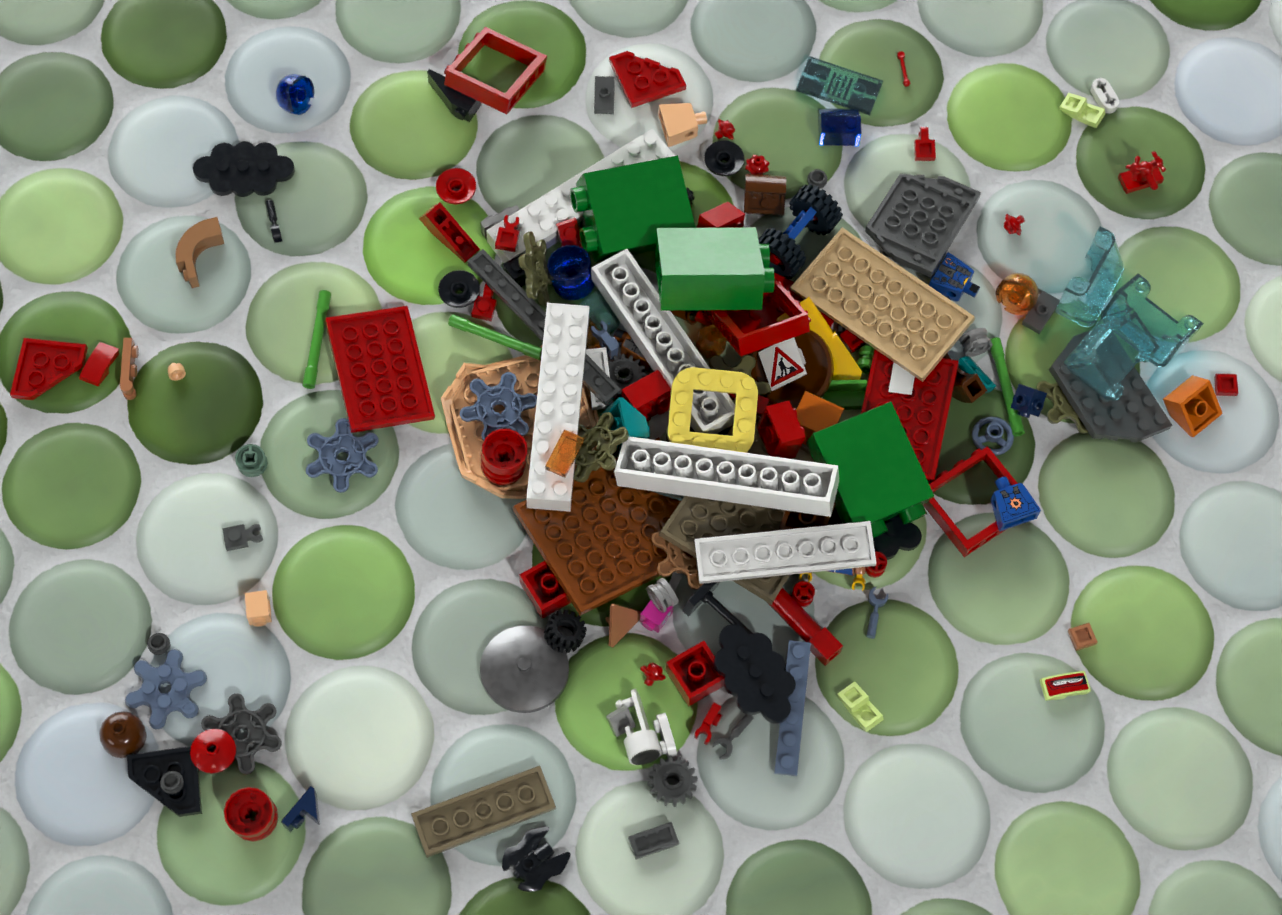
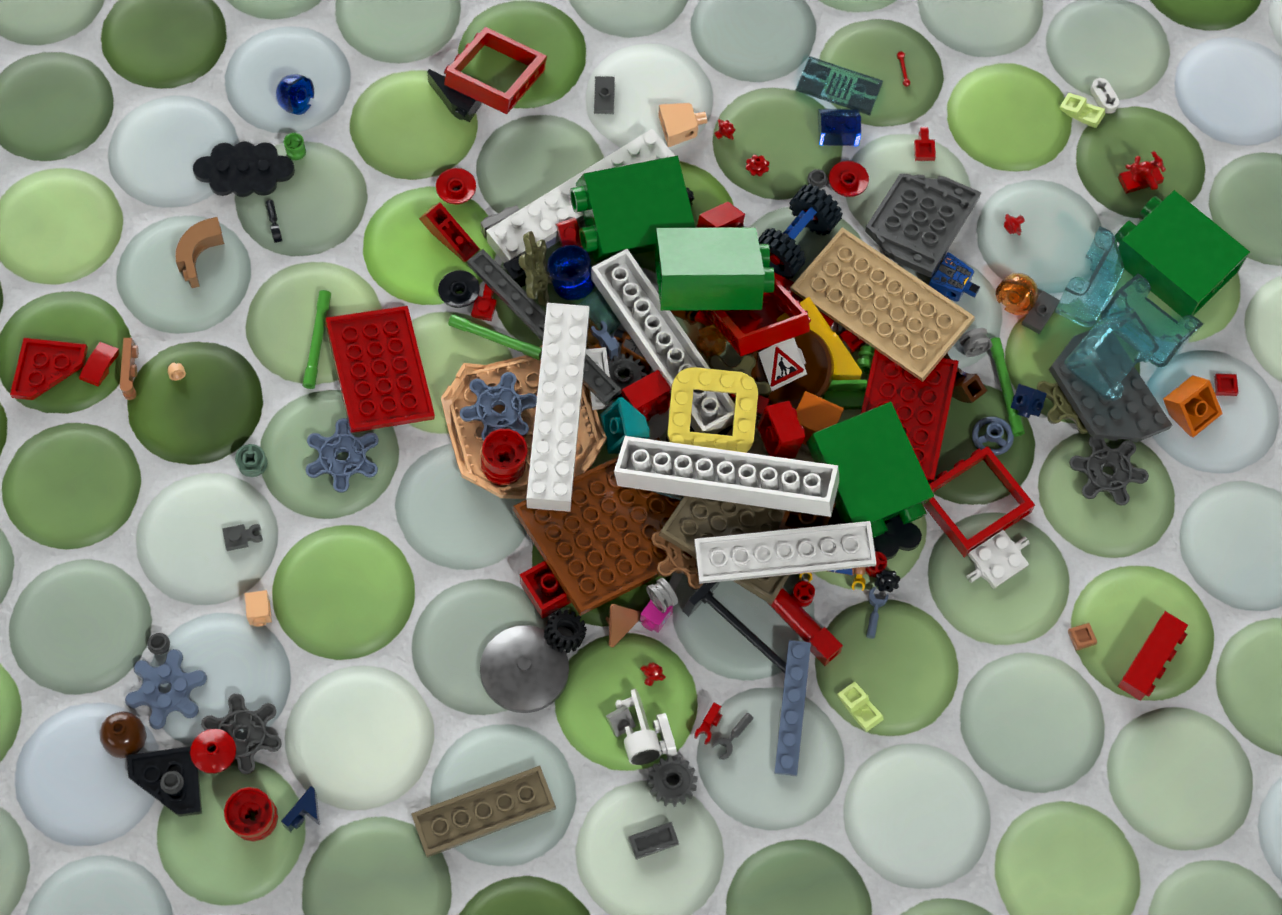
(294, 146): none -> bright green wheel
(508, 237): red plate -> none
(532, 862): black piece -> none
(564, 453): clear orange tile -> none
(606, 446): olive plate -> none
(644, 78): red plate -> none
(694, 673): red brick -> none
(724, 151): black dish -> none
(754, 674): black plate -> none
(764, 194): reddish brown brick -> none
(851, 172): none -> red dish
(887, 581): none -> black plant
(901, 381): white sticker -> none
(969, 366): teal plate -> none
(998, 559): none -> white plate
(1013, 504): torso -> none
(1065, 685): slope -> none
(1118, 460): none -> dark grey plate
(1153, 655): none -> red brick
(1180, 253): none -> green brick

